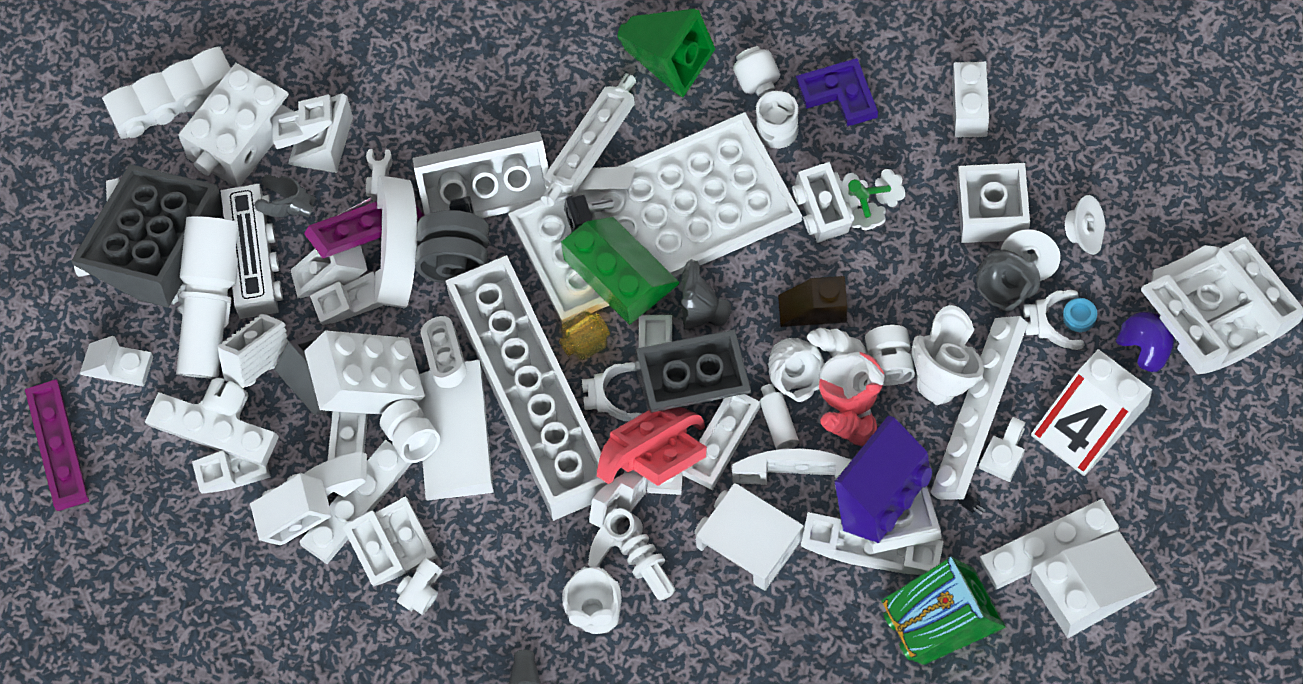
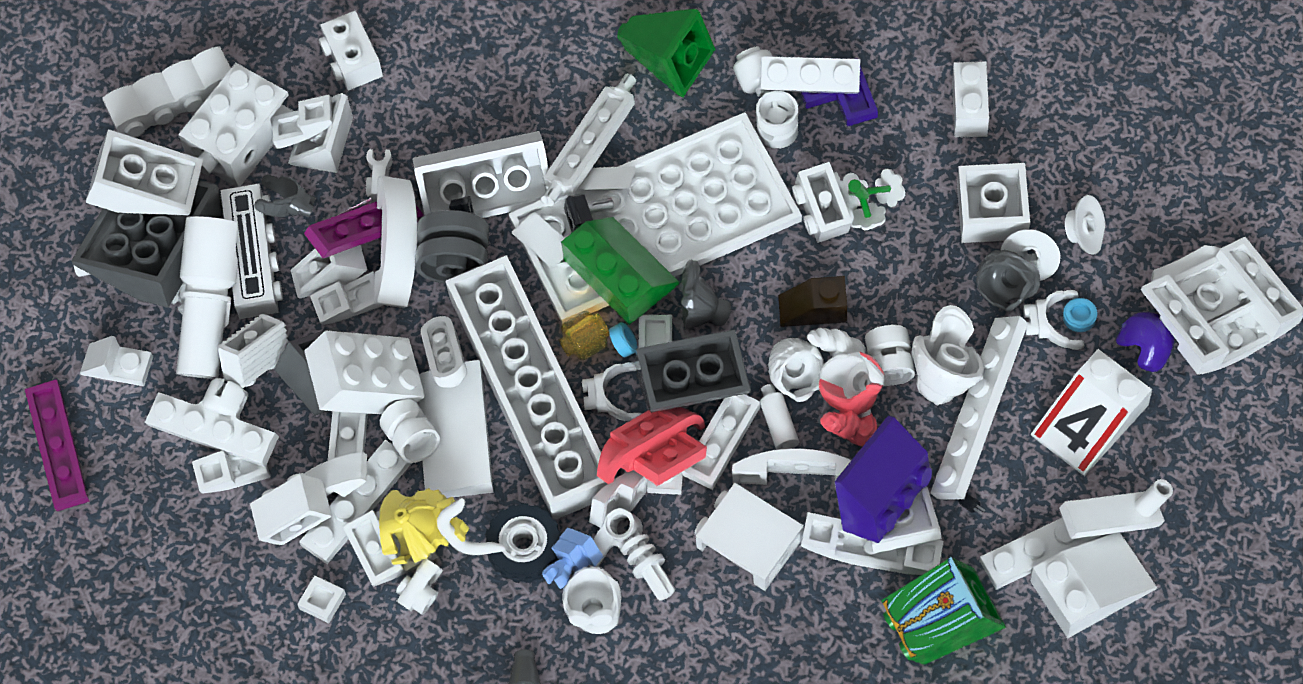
(143, 177): none -> white slope
(321, 599): none -> white plate
(351, 51): none -> white brick
(424, 524): none -> light yellow helmet
(519, 523): none -> black wheel
(540, 239): none -> white sticker
(574, 552): none -> light blue piece
(623, 339): none -> medium azure tile
(810, 75): none -> white brick
(1004, 455): white plate -> none
(1116, 512): none -> white piece

